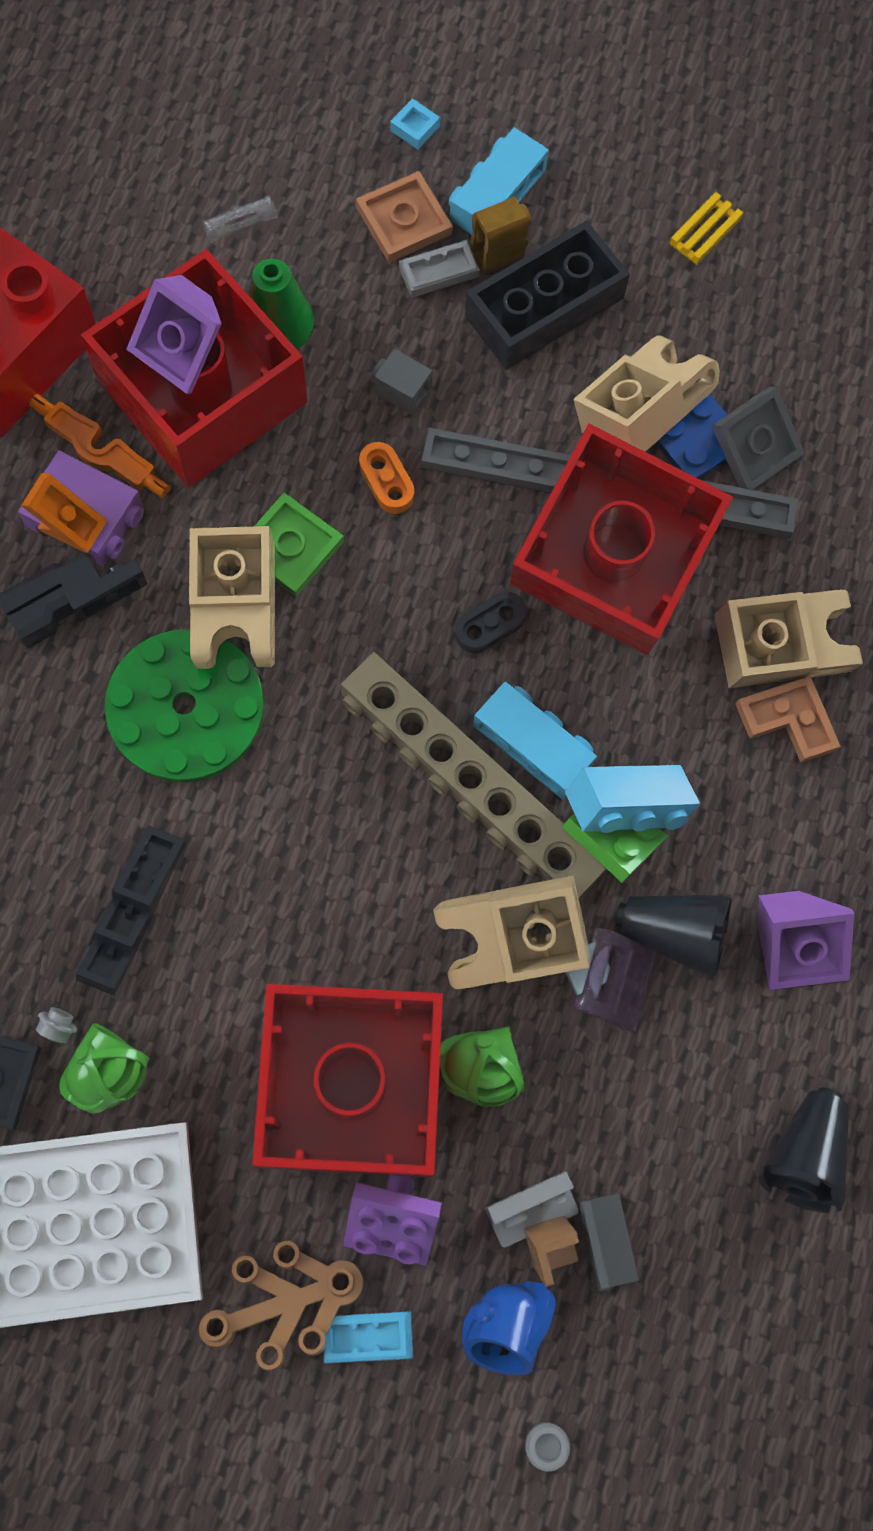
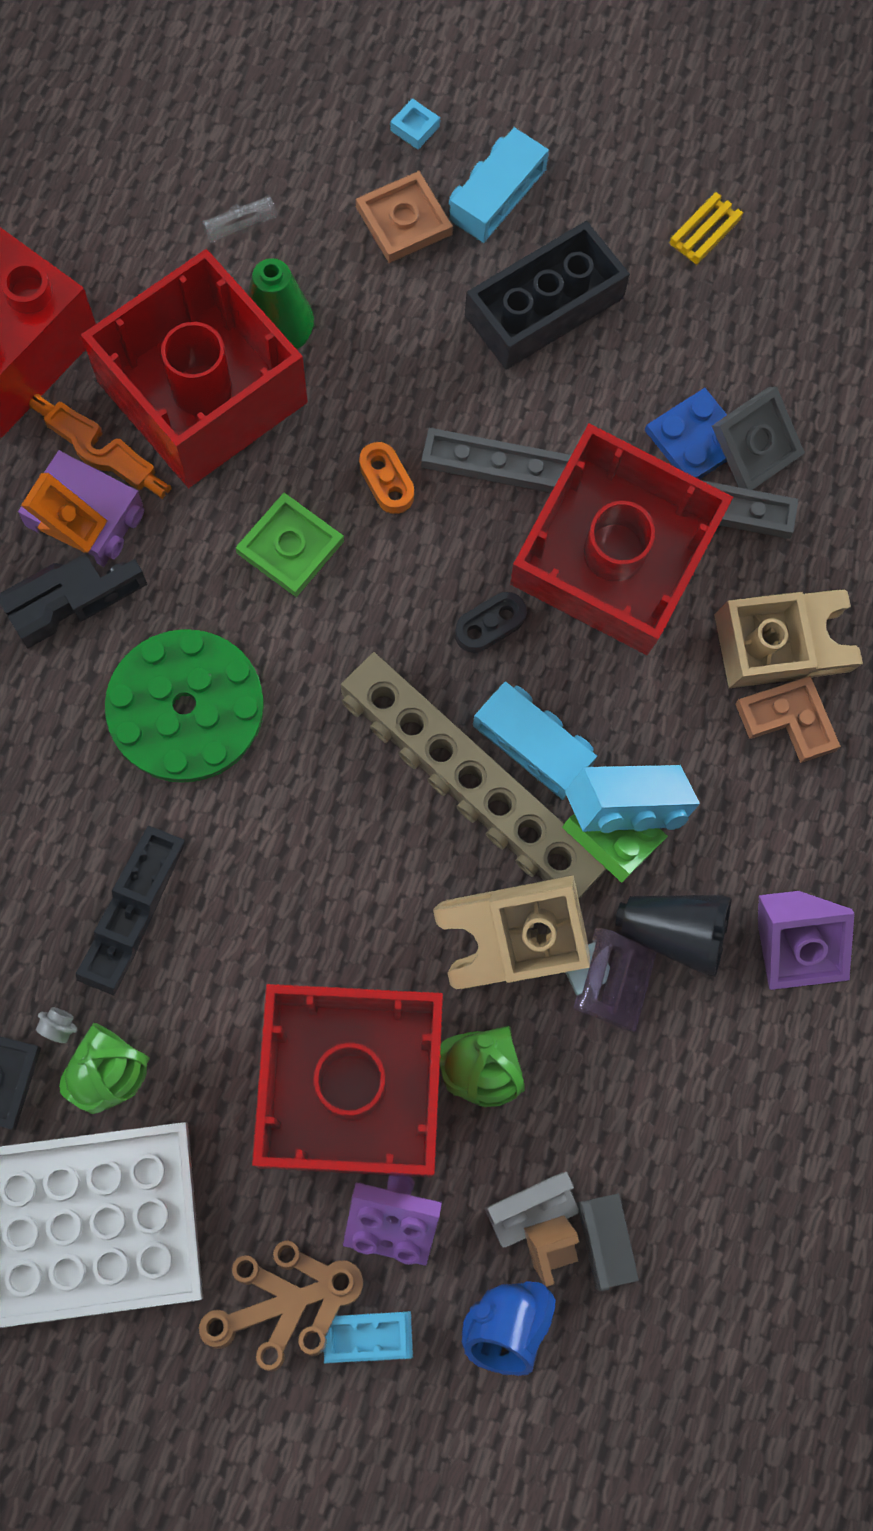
(176, 330): medium lavender slope -> none
(228, 604): tan brick -> none
(402, 381): dark grey brick -> none
(439, 268): light grey plate -> none
(500, 234): pearl gold brick -> none
(547, 1446): light grey tile -> none
(646, 393): tan brick -> none
(812, 1154): black cone -> none

